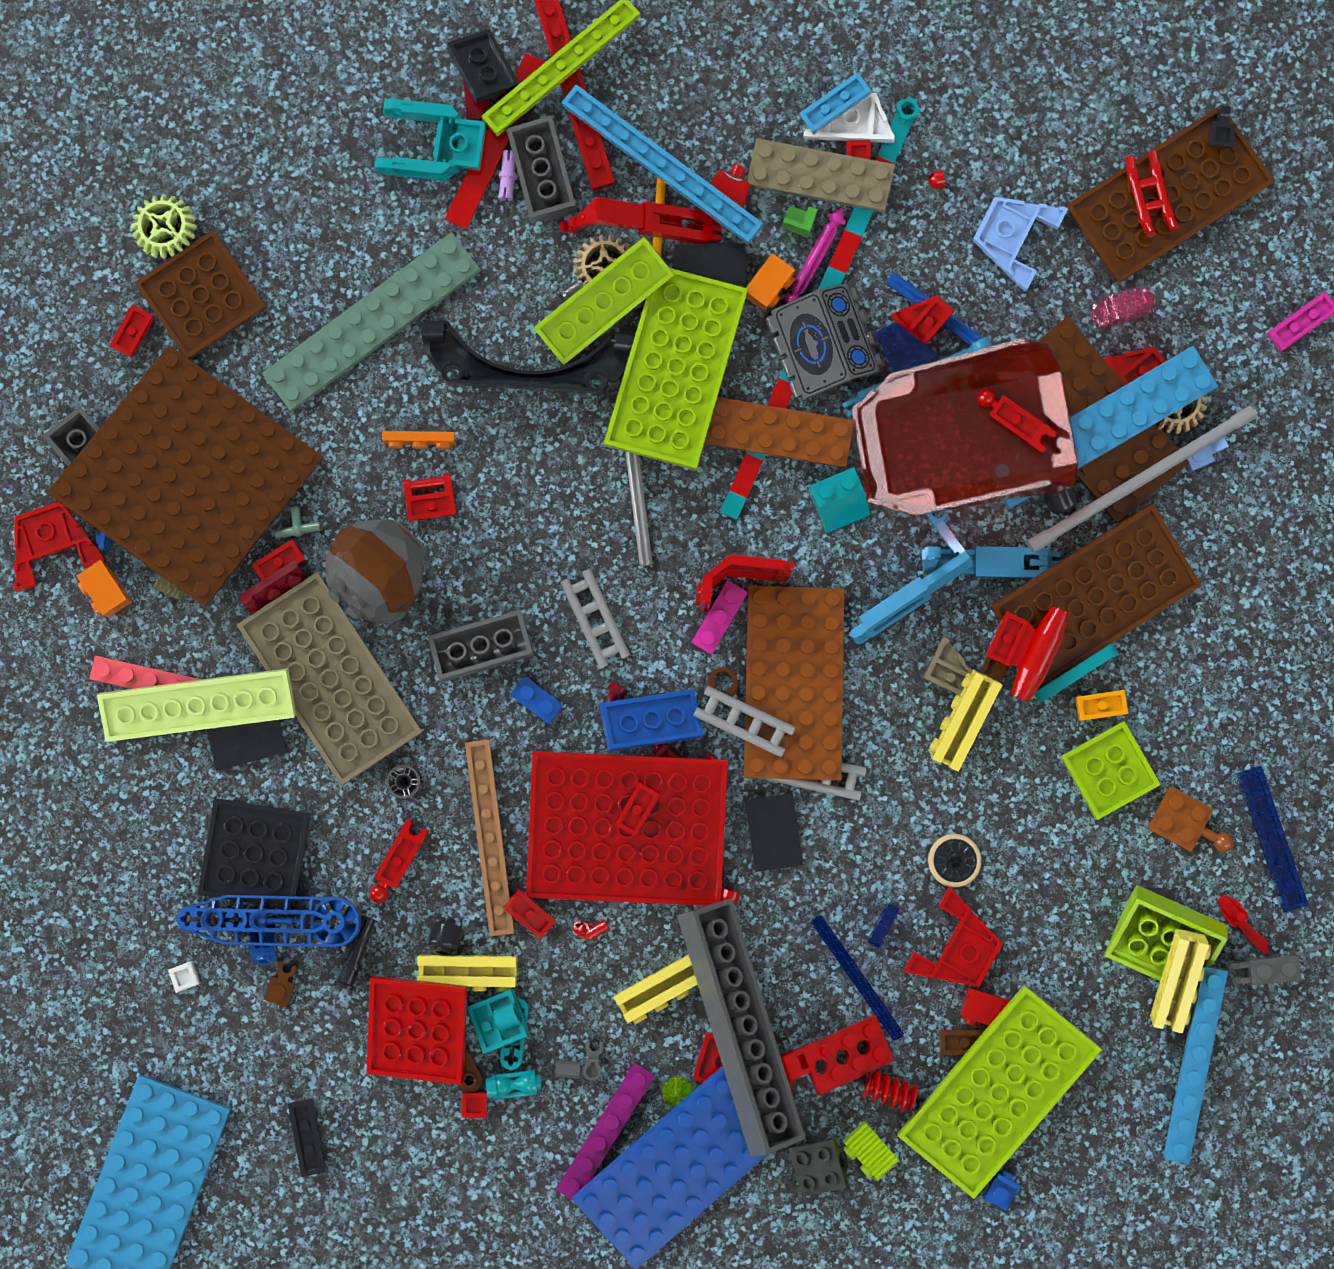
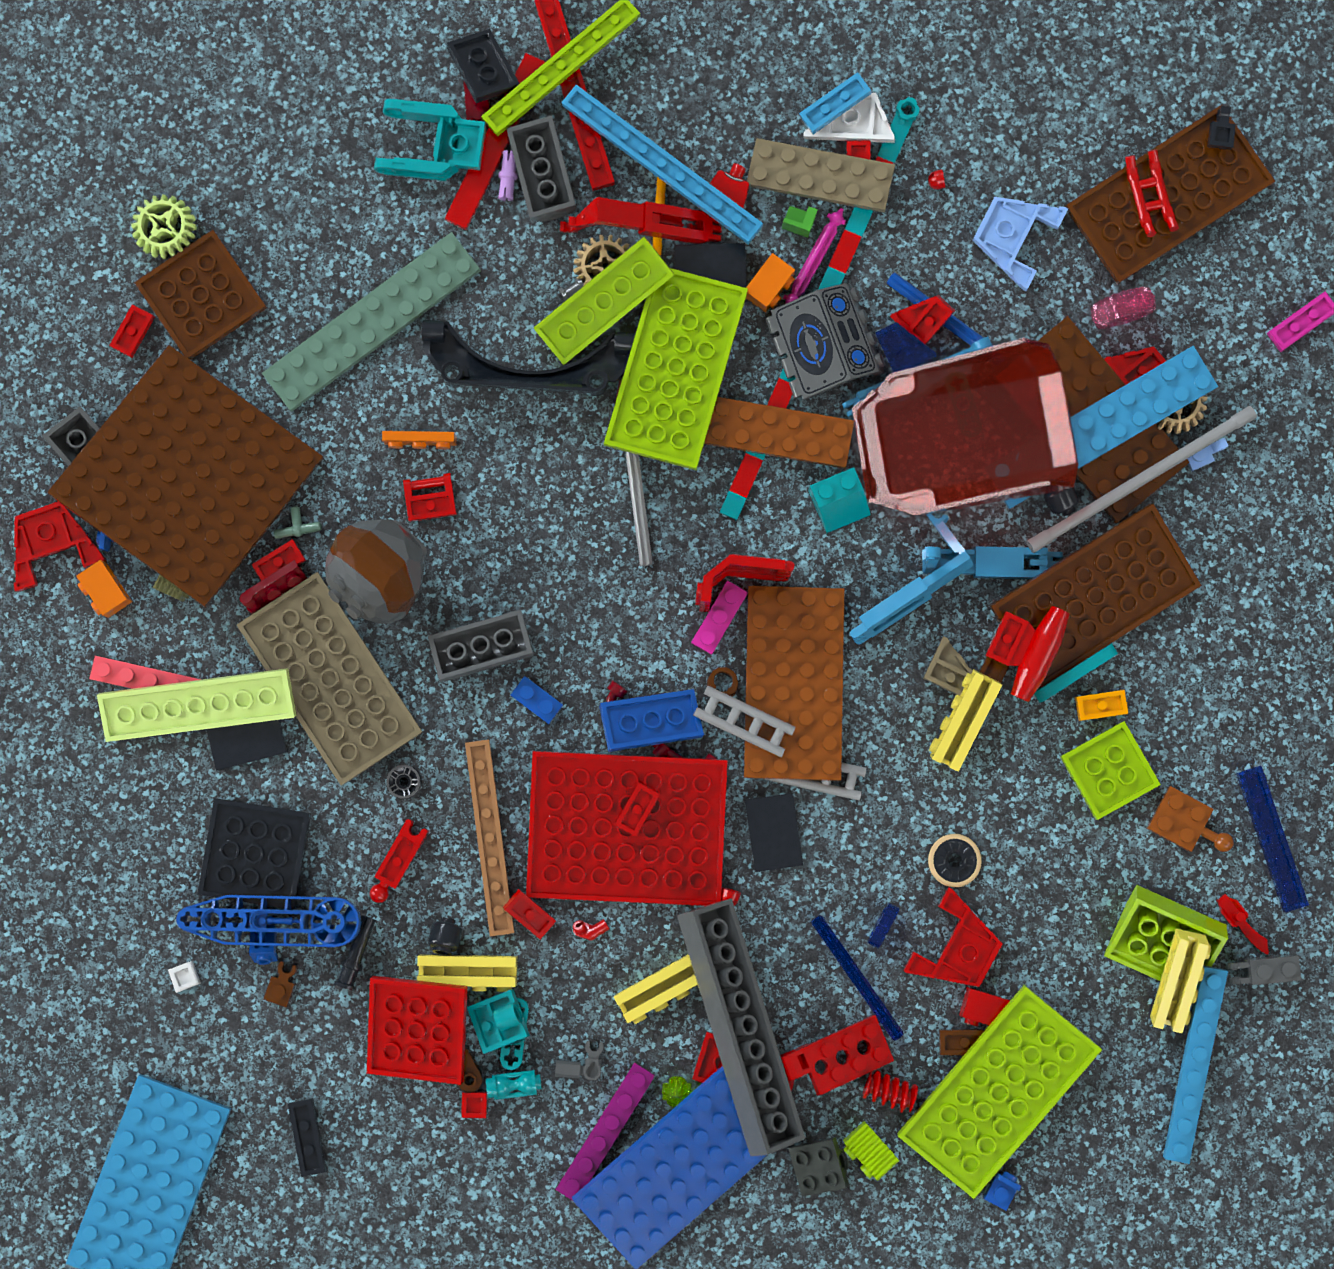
(601, 605): light grey bar -> none
(1016, 418): red plate -> none

